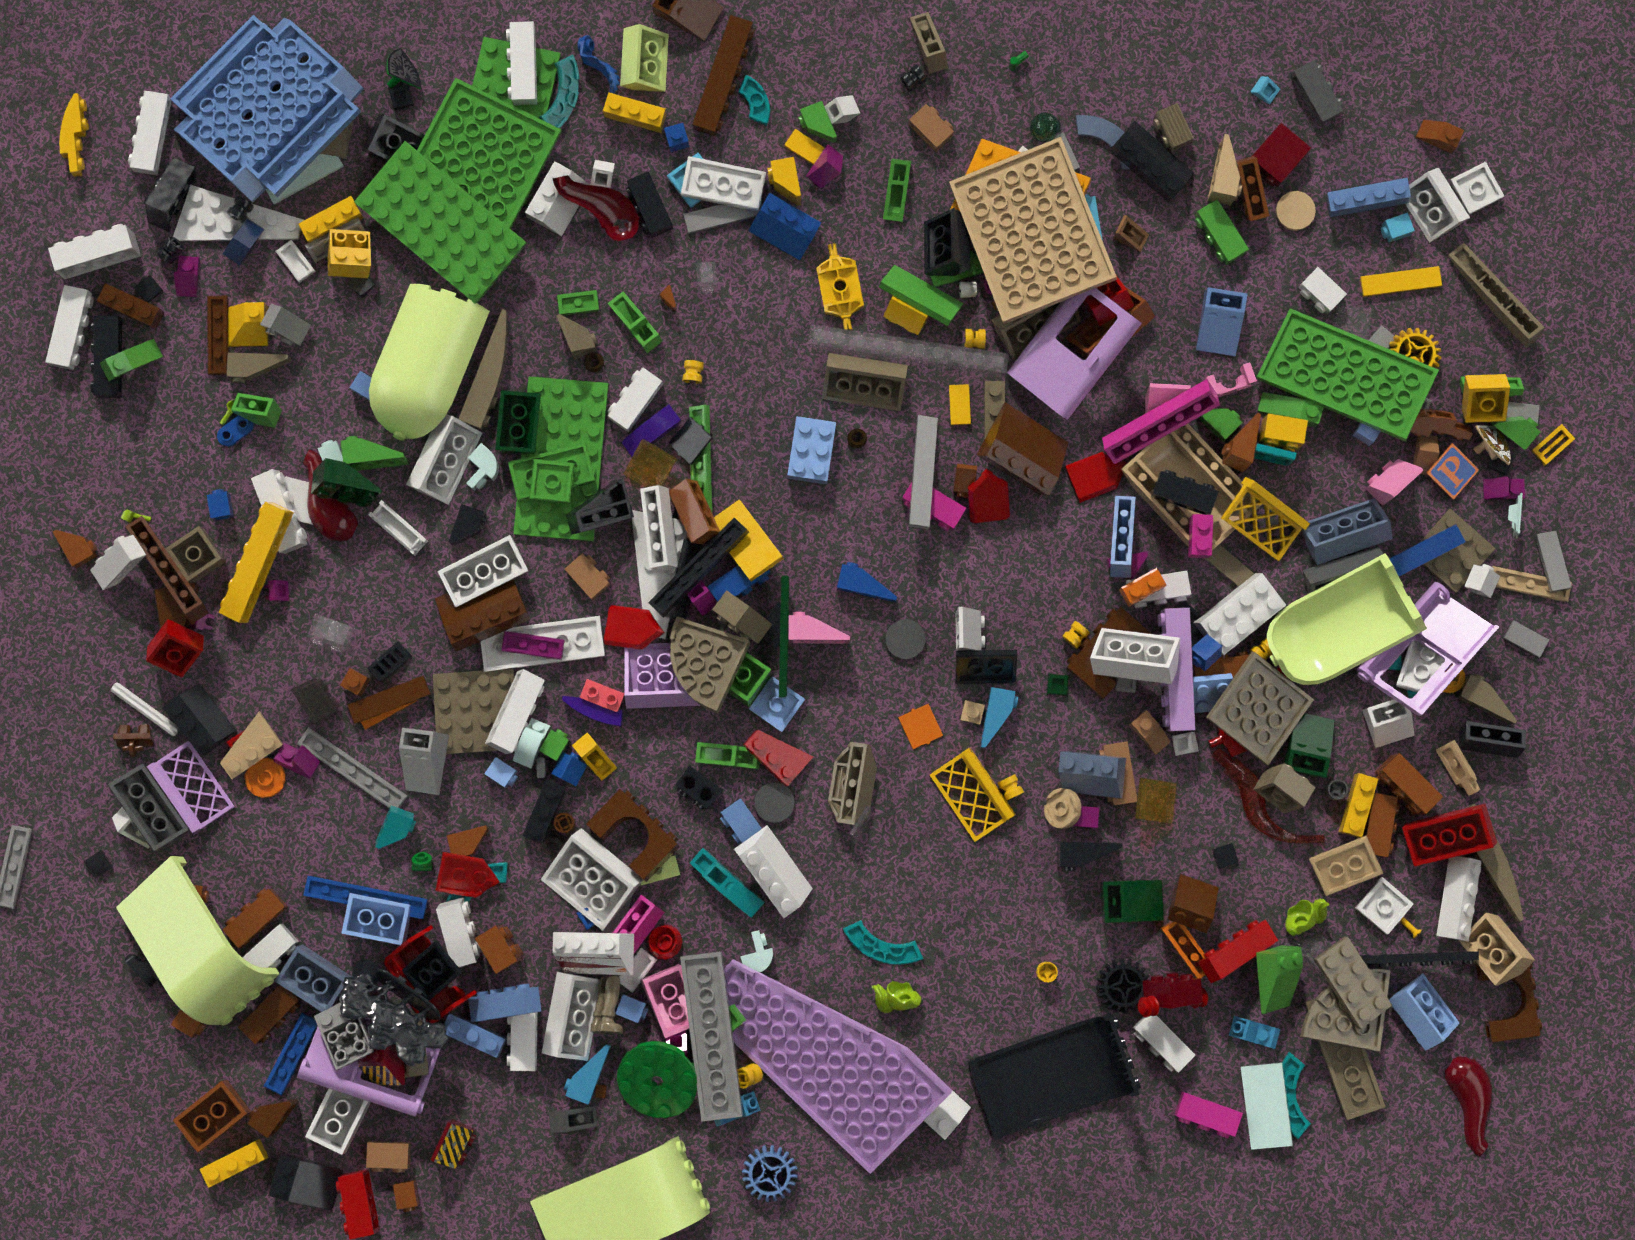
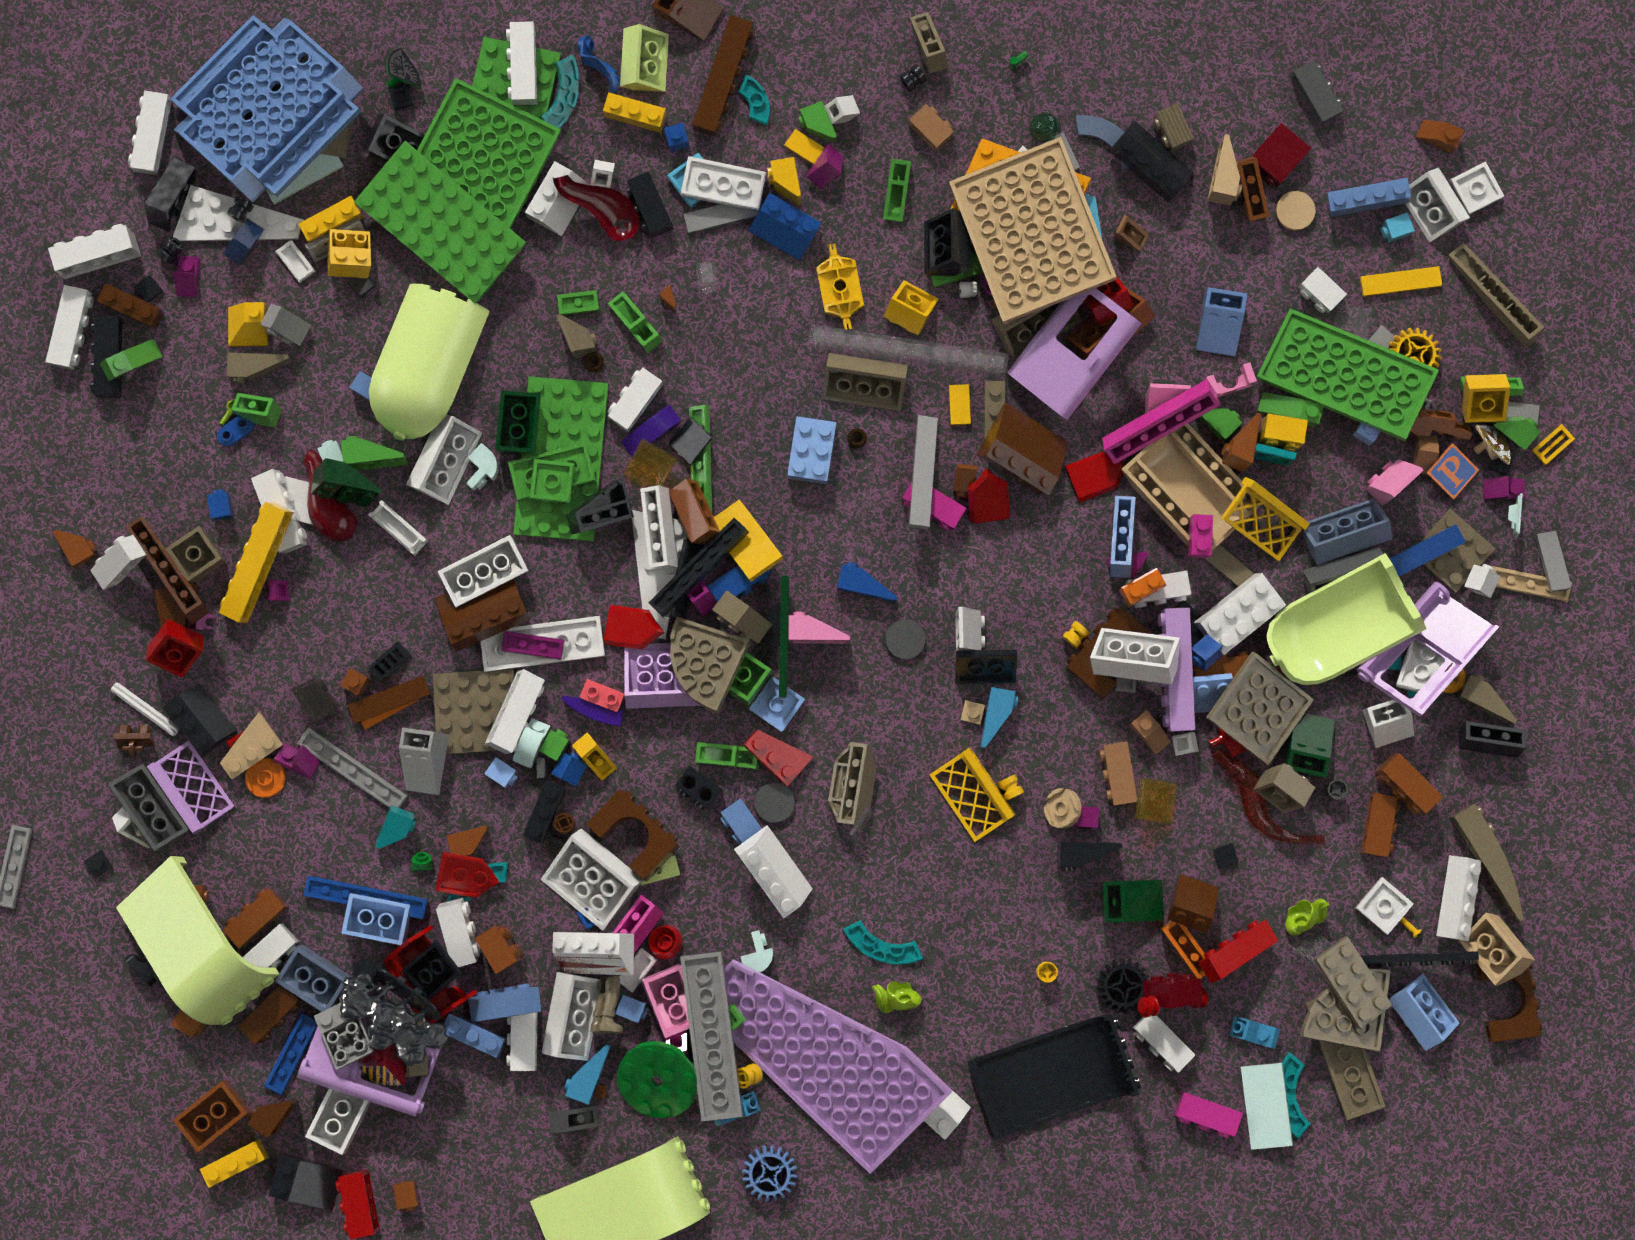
(72, 127): yellow slope -> none
(129, 515): lime hand -> none
(217, 334): reddish brown tile -> none
(331, 632): clear brick -> none
(388, 1155): medium nougat brick -> none
(453, 1144): slope -> none
(467, 524): black slope -> none
(487, 379): dark tan slope -> none
(587, 576): medium nougat brick -> none
(693, 370): yellow wheel -> none
(727, 883): teal slope -> none
(920, 726): orange piece -> none
(921, 295): bright green tile -> none
(975, 338): yellow wheel -> none
(1057, 684): dark green tile -> none
(1092, 773): sand blue slope -> none
(1185, 492): black brick -> none
(1220, 232): bright green brick -> none
(1262, 650): yellow wheel -> none
(1265, 89): medium azure slope -> none
(1278, 976): bright green slope -> none
(1346, 865): tan tile -> none
(1358, 805): yellow brick -> none
(1449, 835): red brick -> none
(1458, 767): tan hinge -> none
(1474, 1093): dark red animal -> none
(1526, 639): light grey tile -> none

